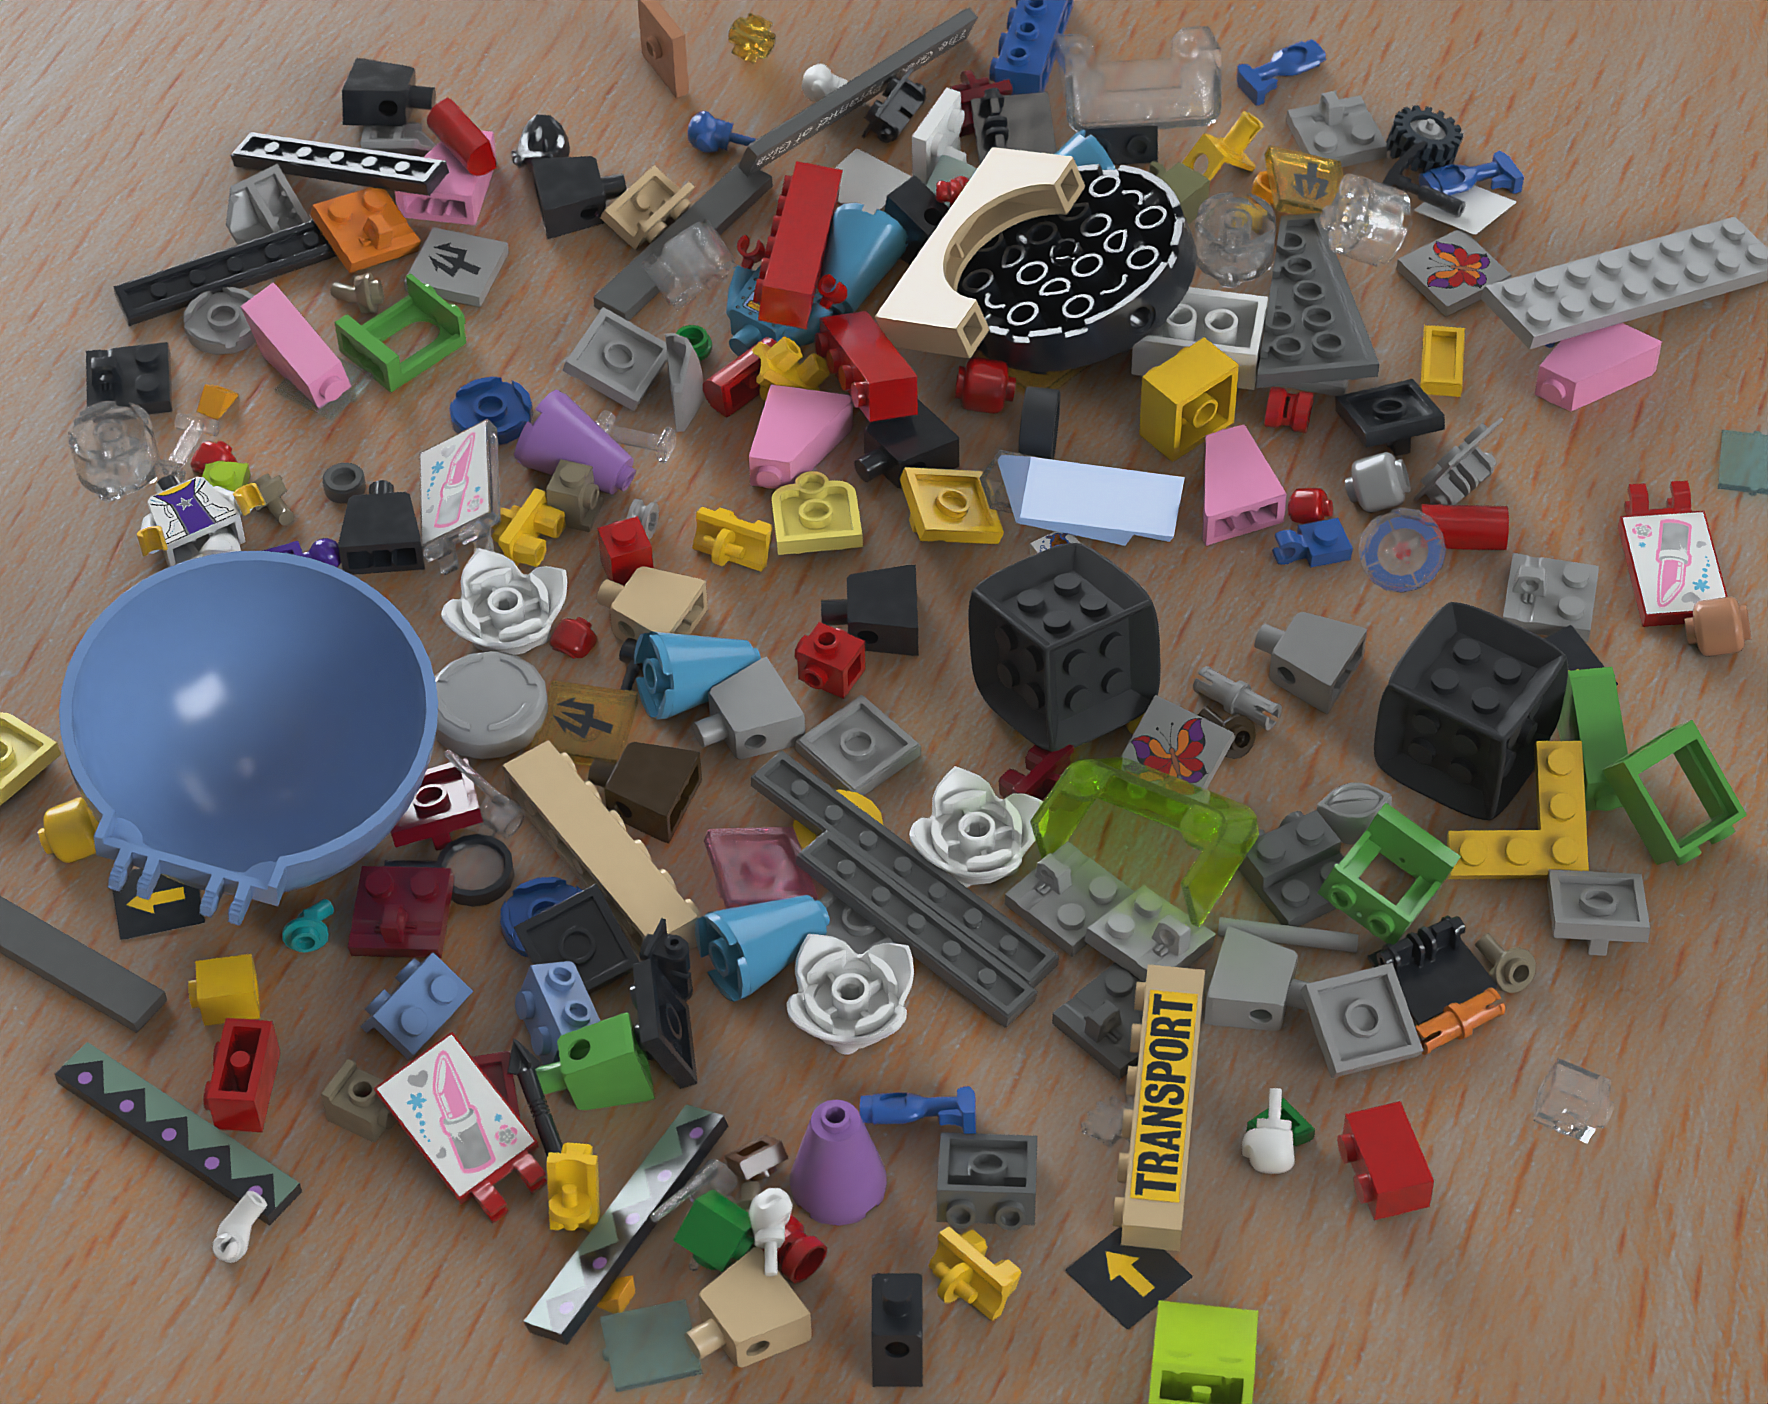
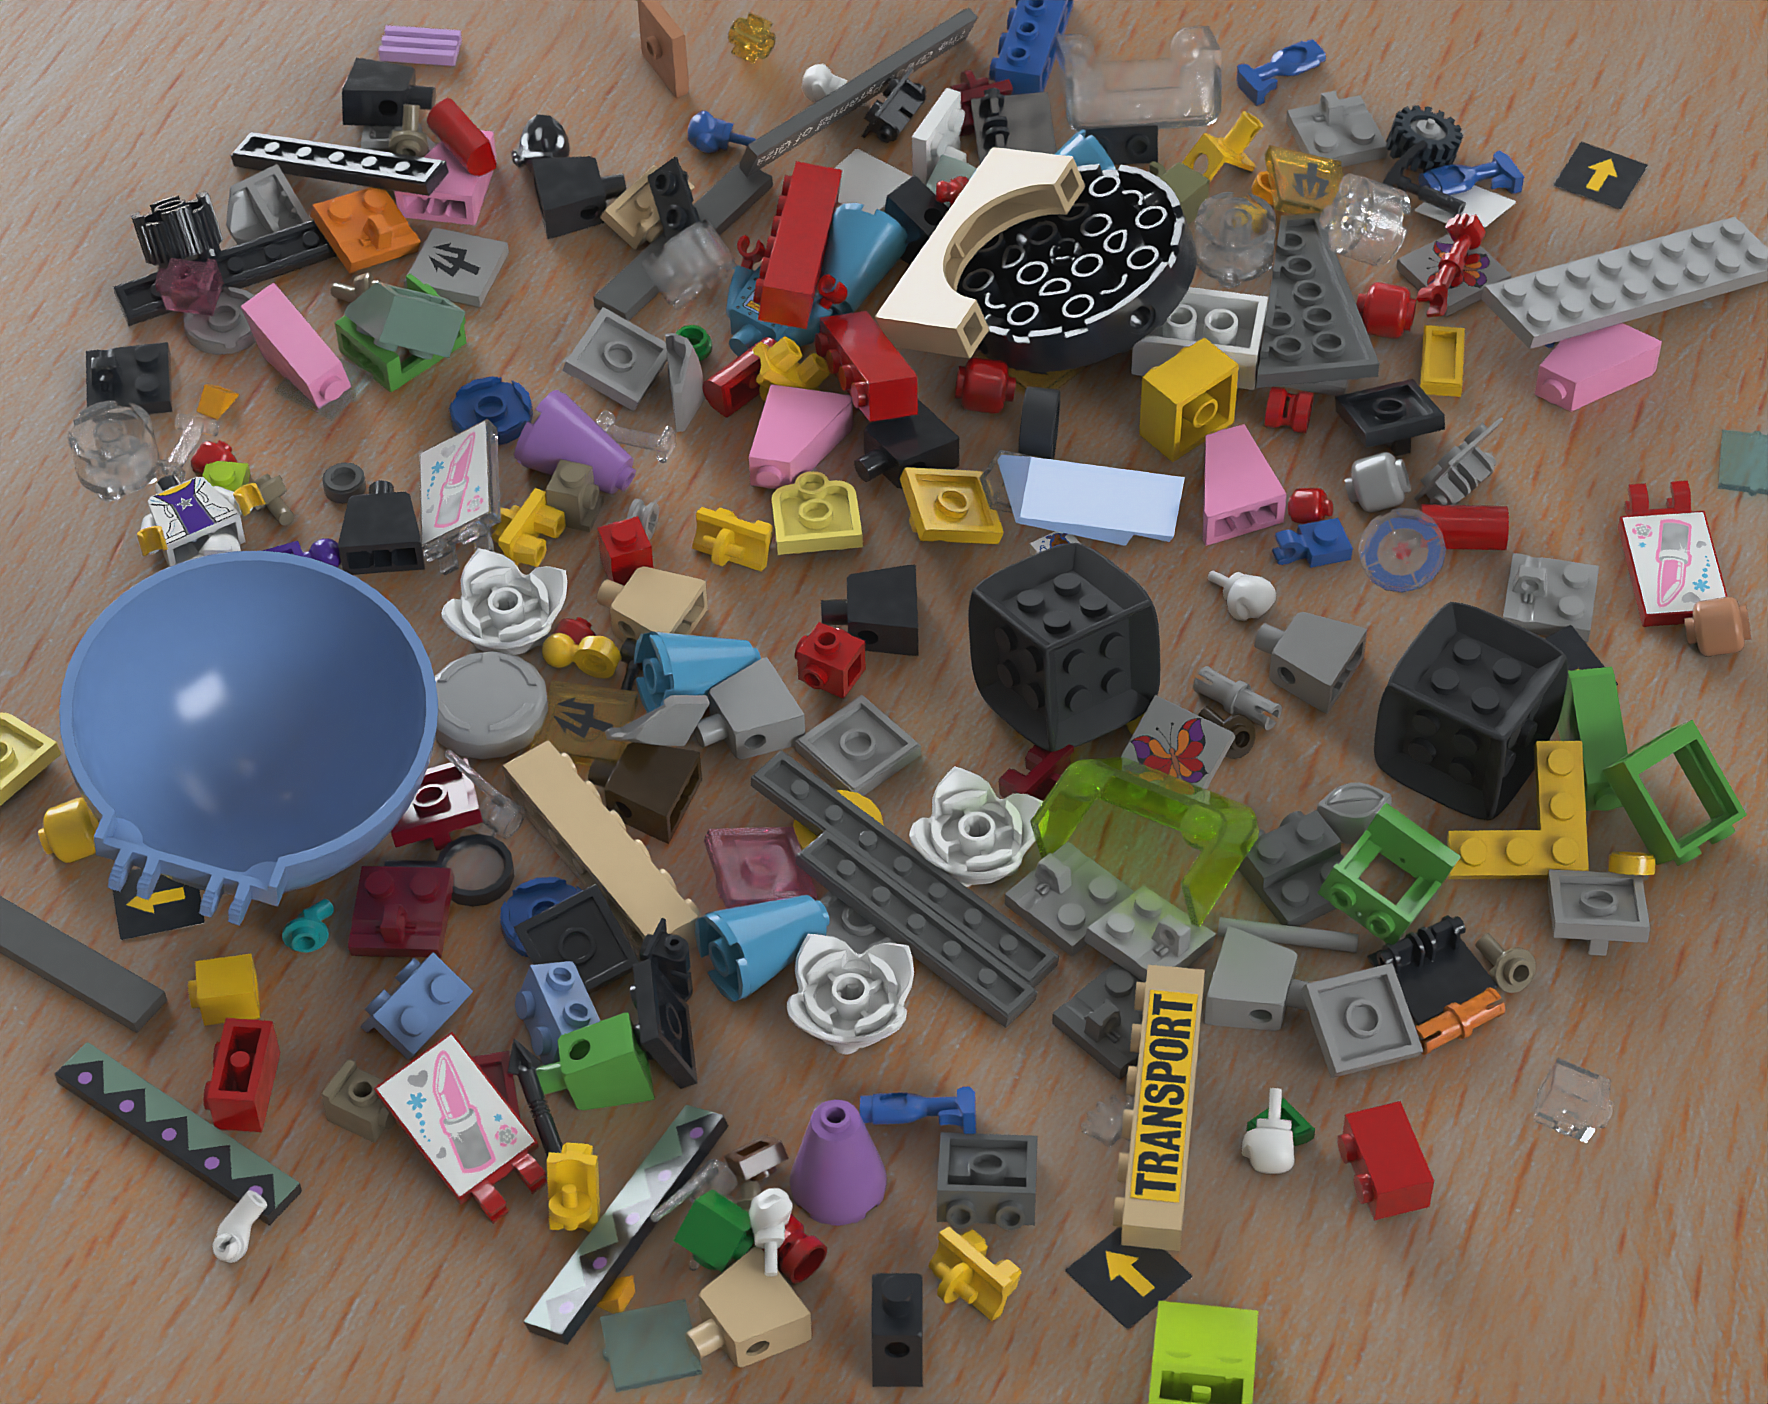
(178, 230): none -> black brick
(190, 286): none -> clear pink brick
(407, 320): none -> sand green slope
(409, 140): none -> dark tan plate
(420, 45): none -> lavender tile
(593, 655): none -> yellow plate
(667, 724): none -> light grey slope
(673, 198): none -> black hinge
(1245, 594): none -> white piece
(1387, 310): none -> red head
(1467, 235): none -> red piece
(1600, 175): none -> black sticker
(1631, 863): none -> yellow tile

